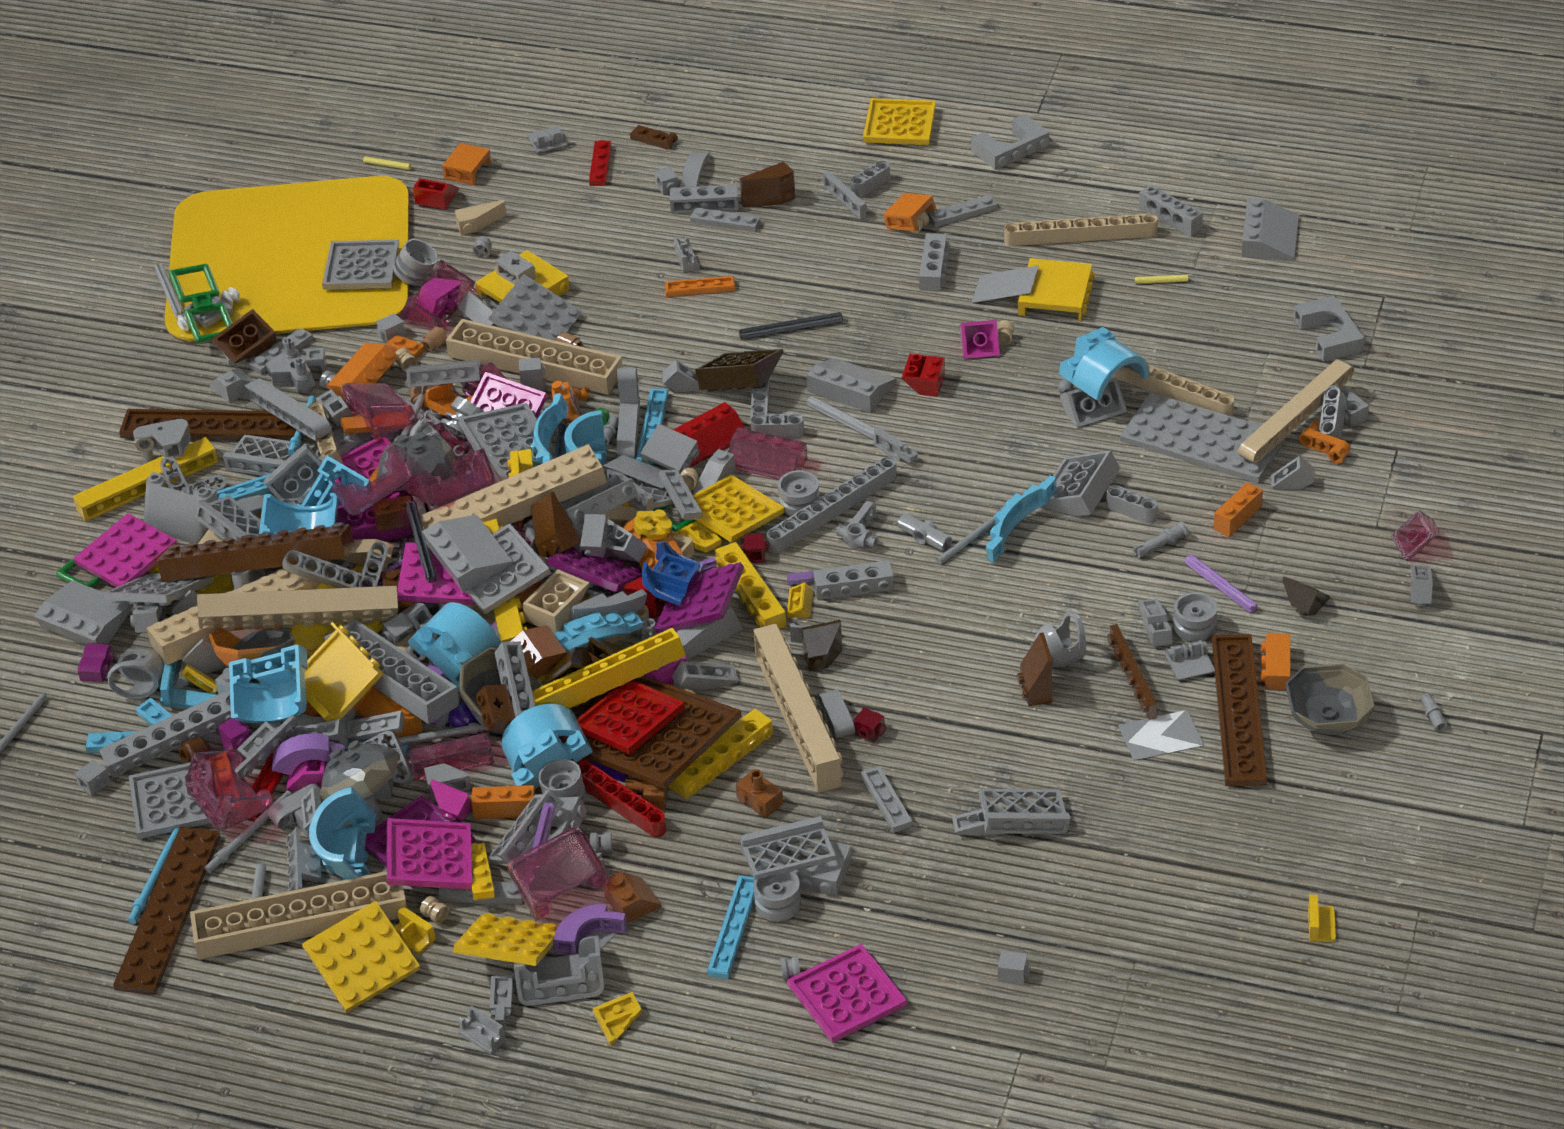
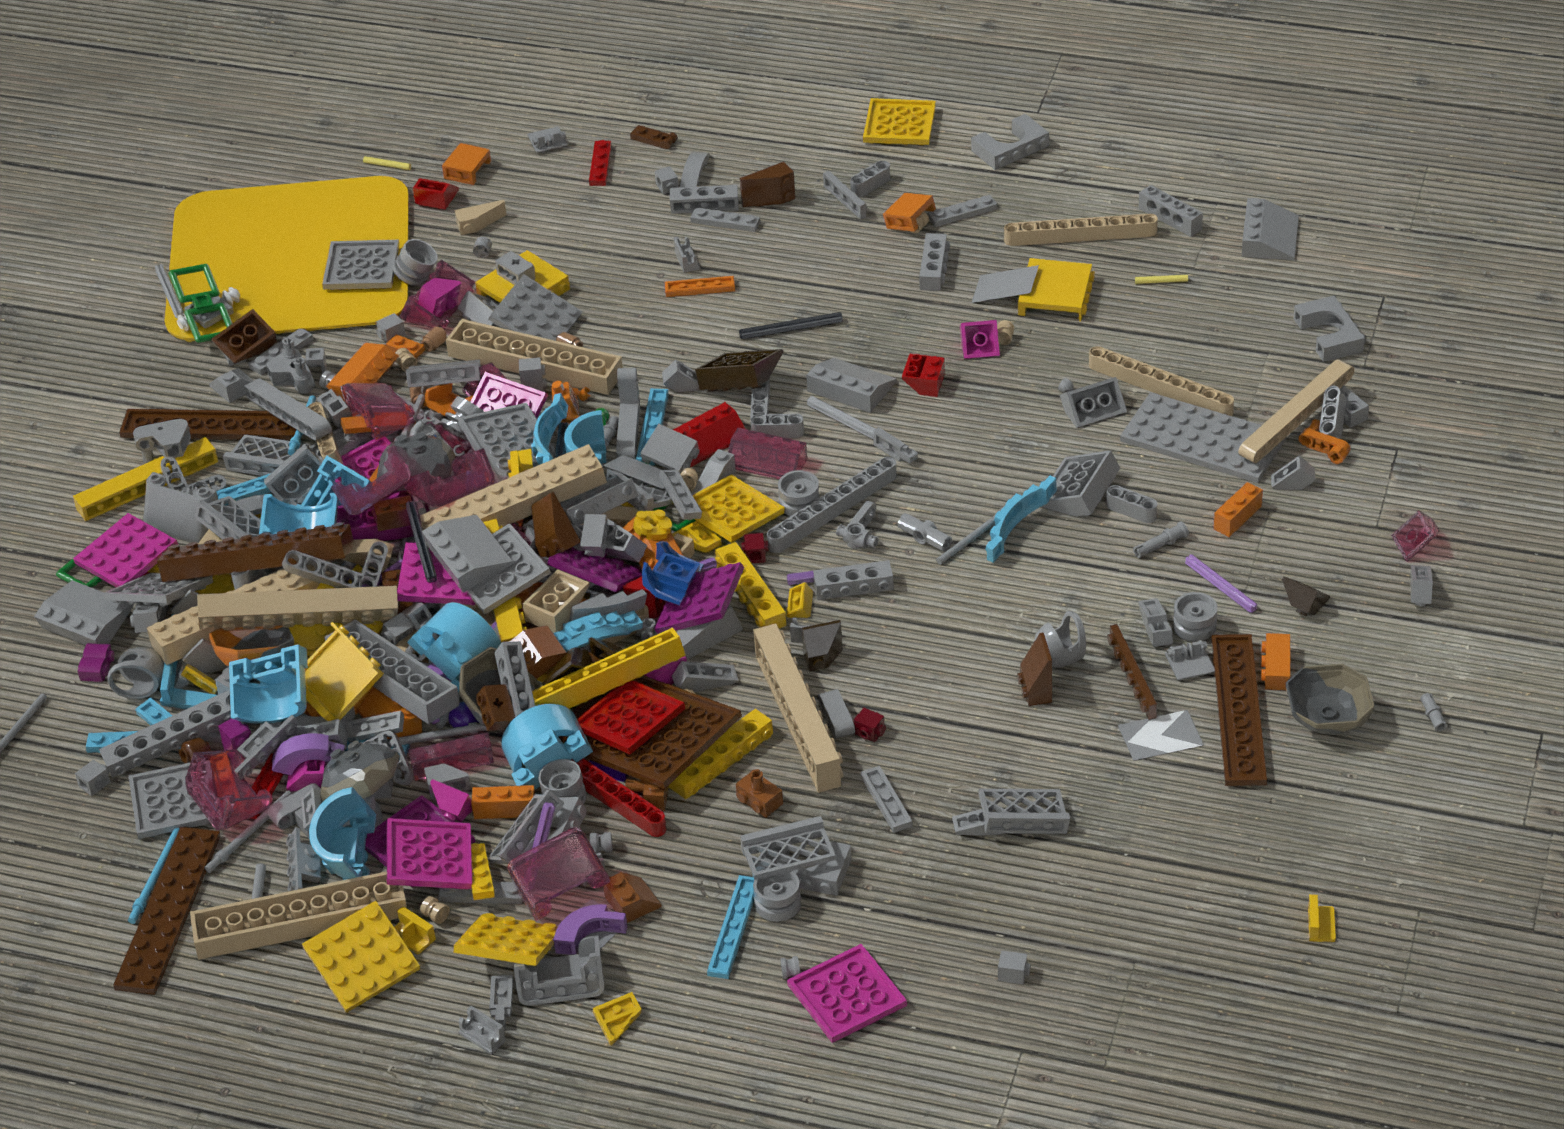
(1097, 360): medium azure piece -> none

